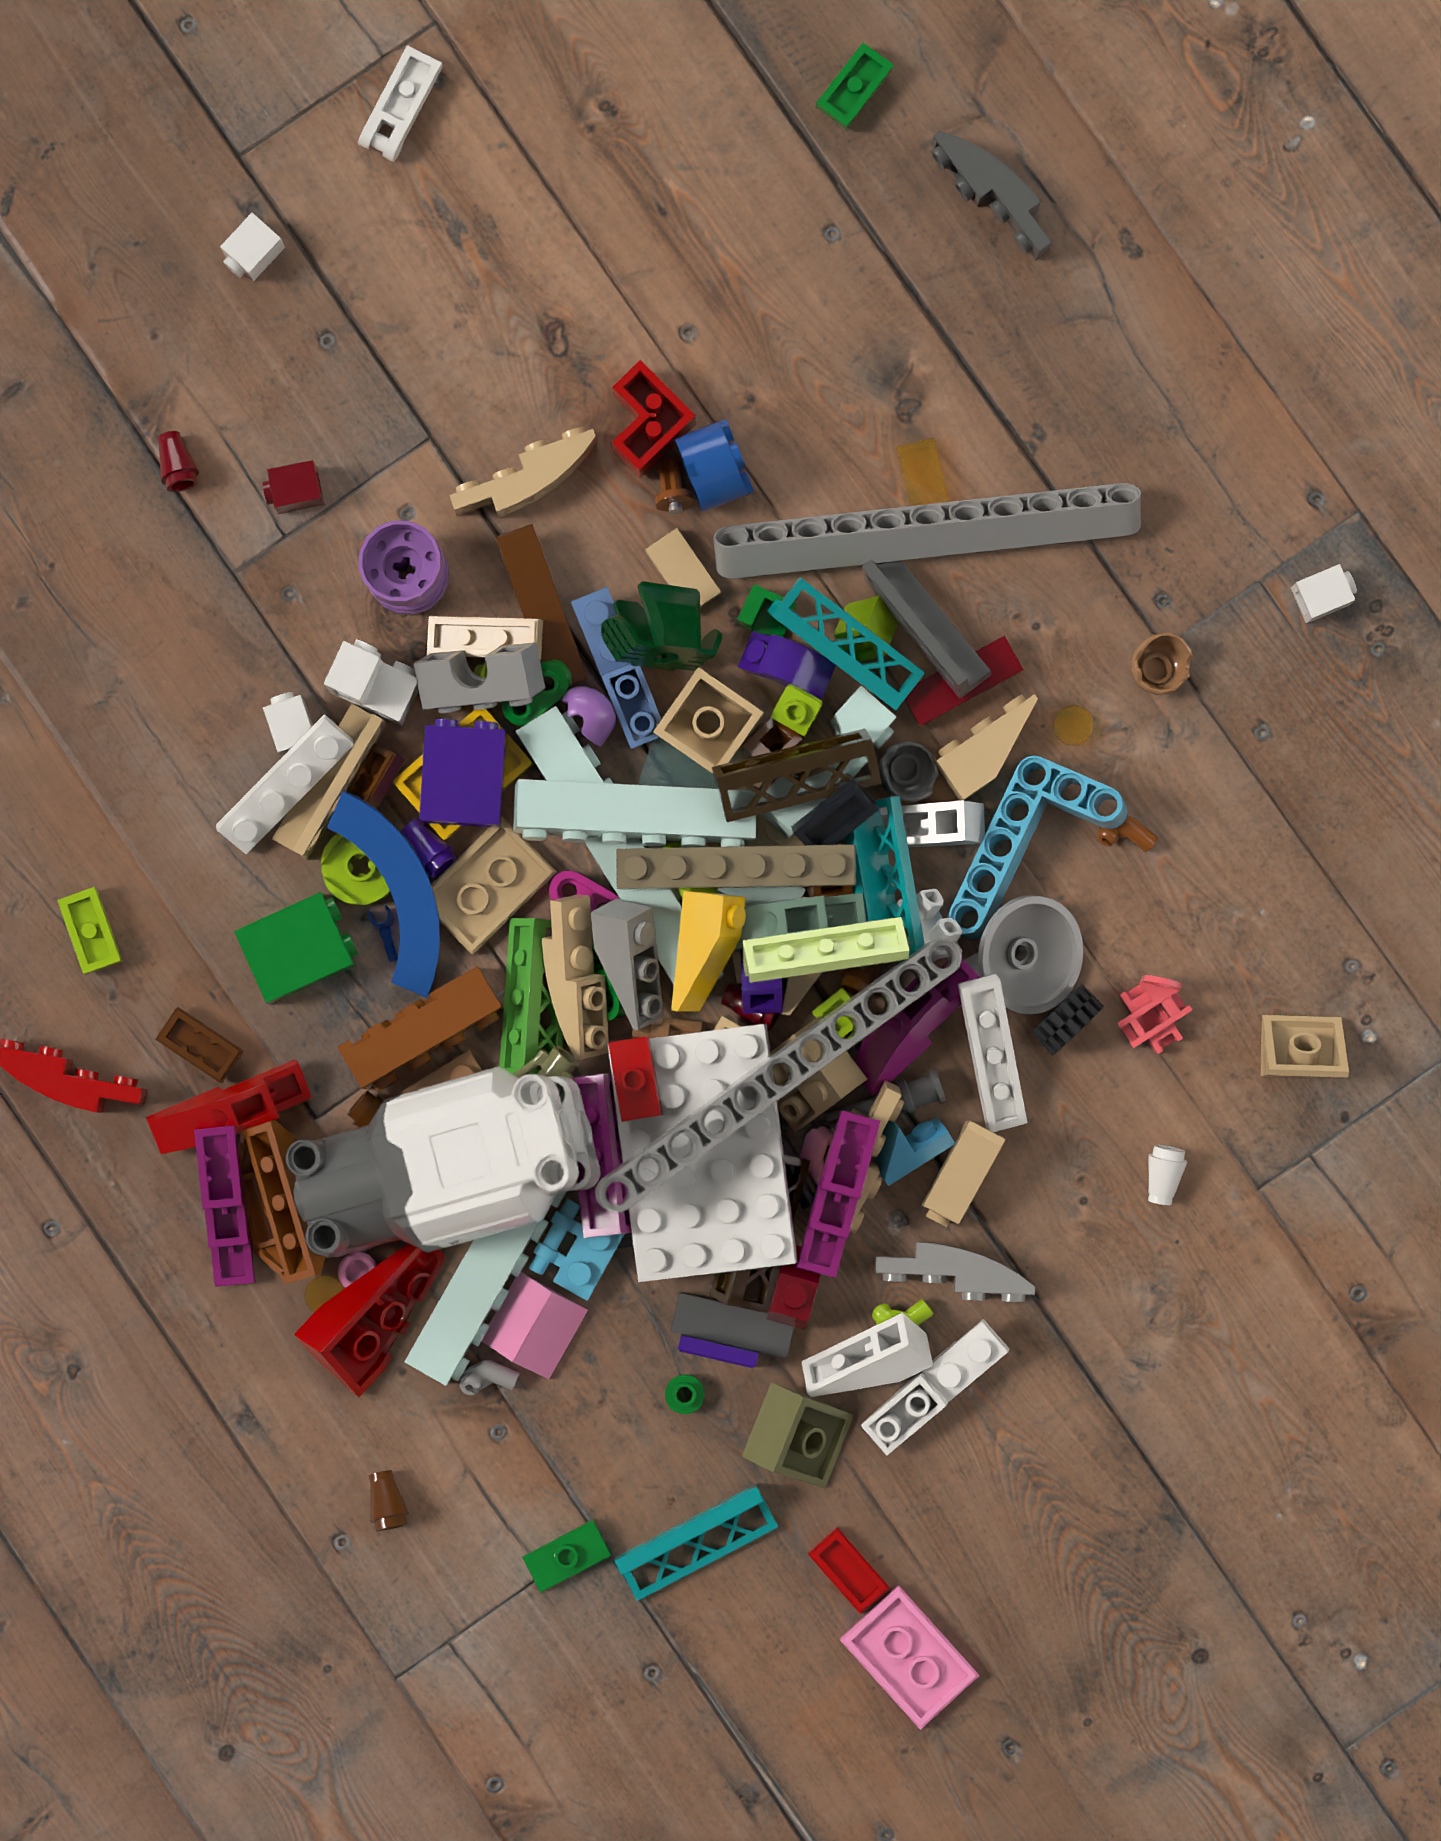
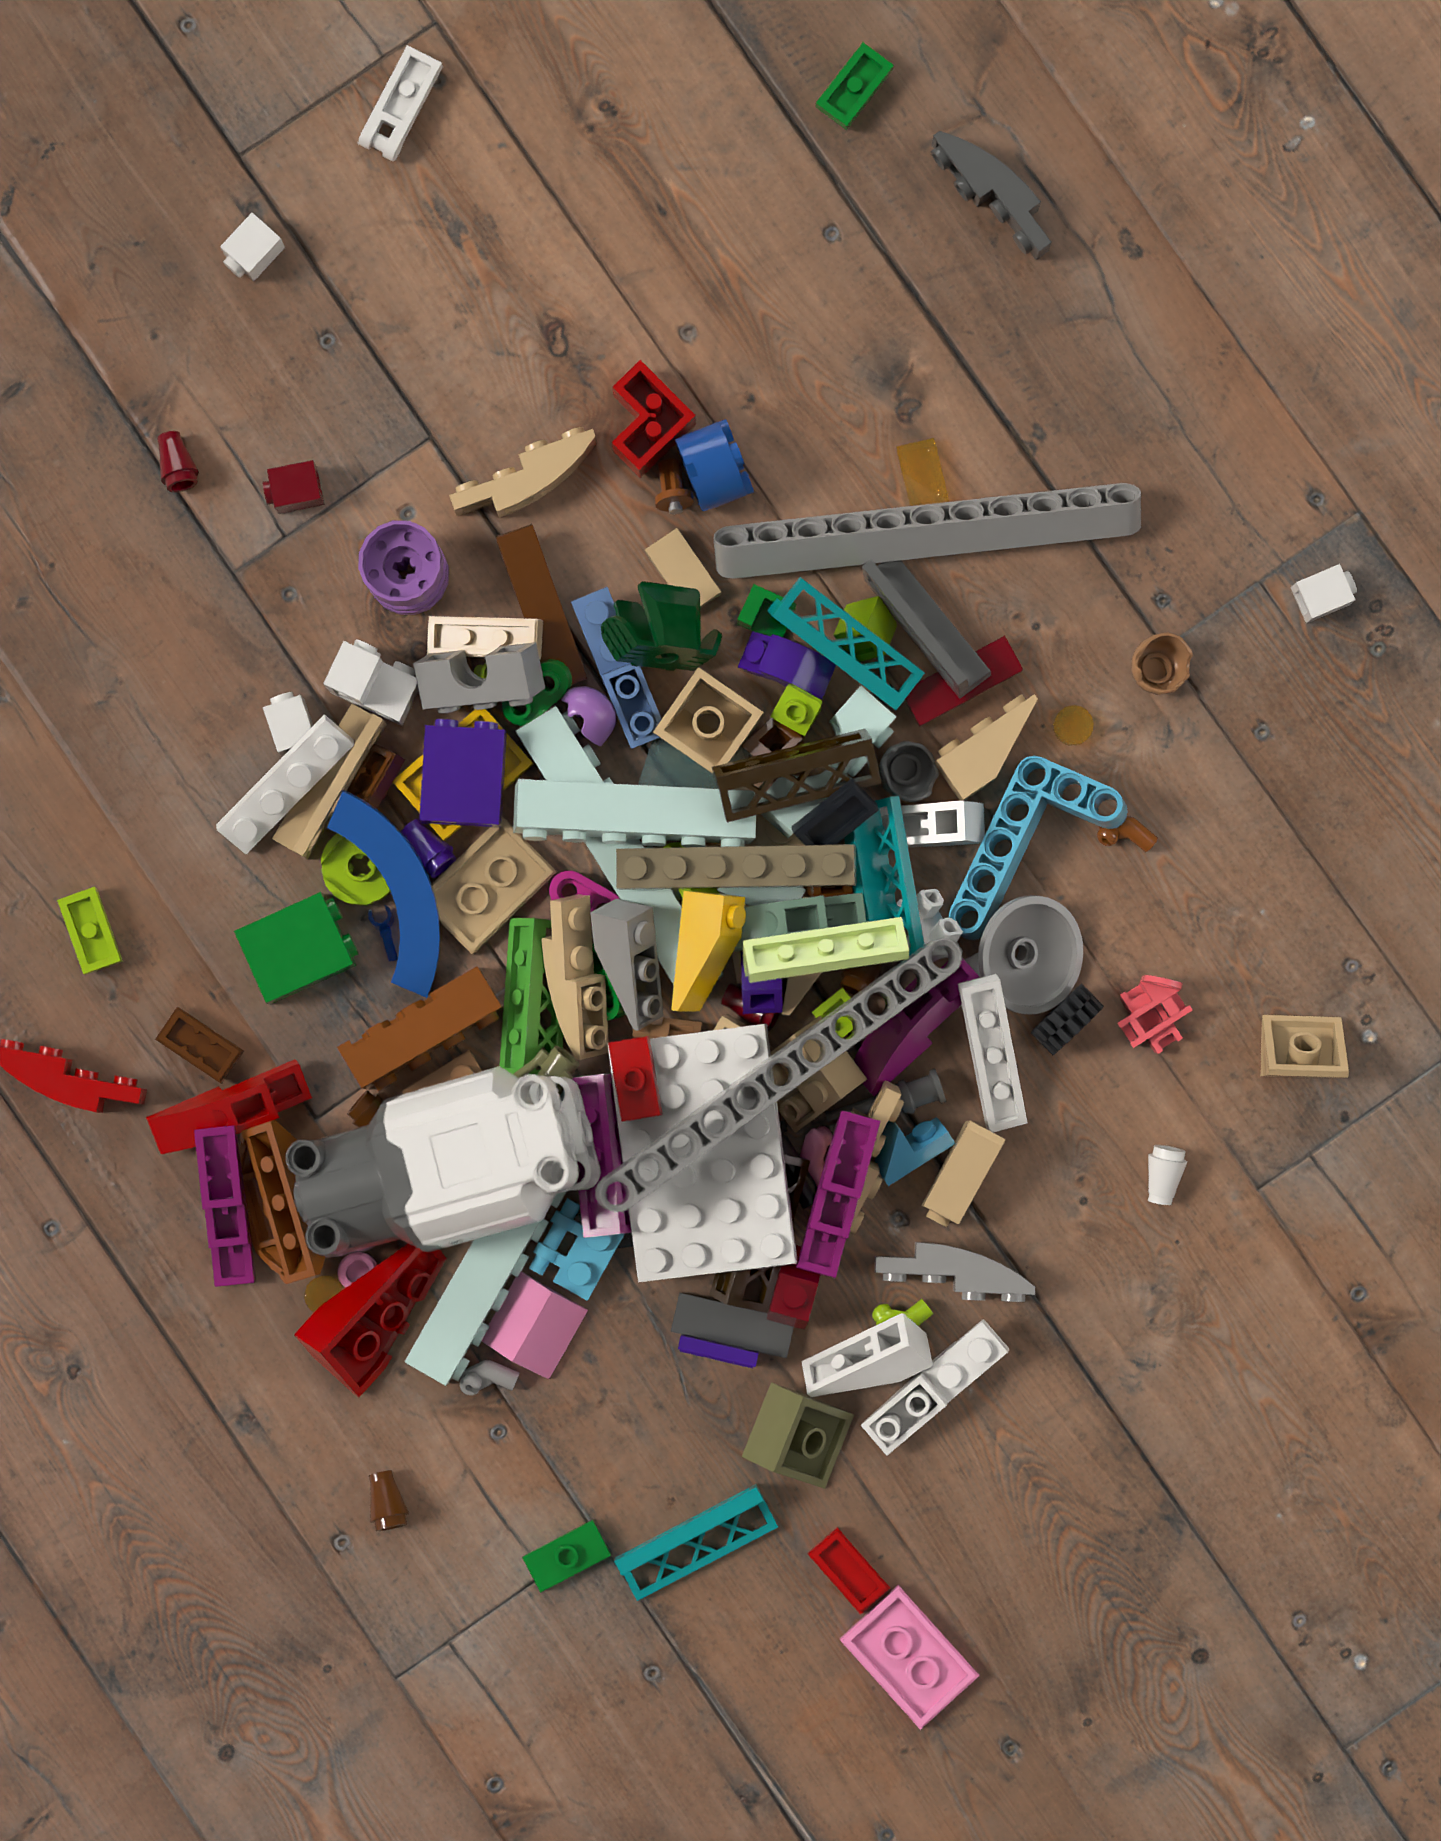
(684, 1381): green plate -> none

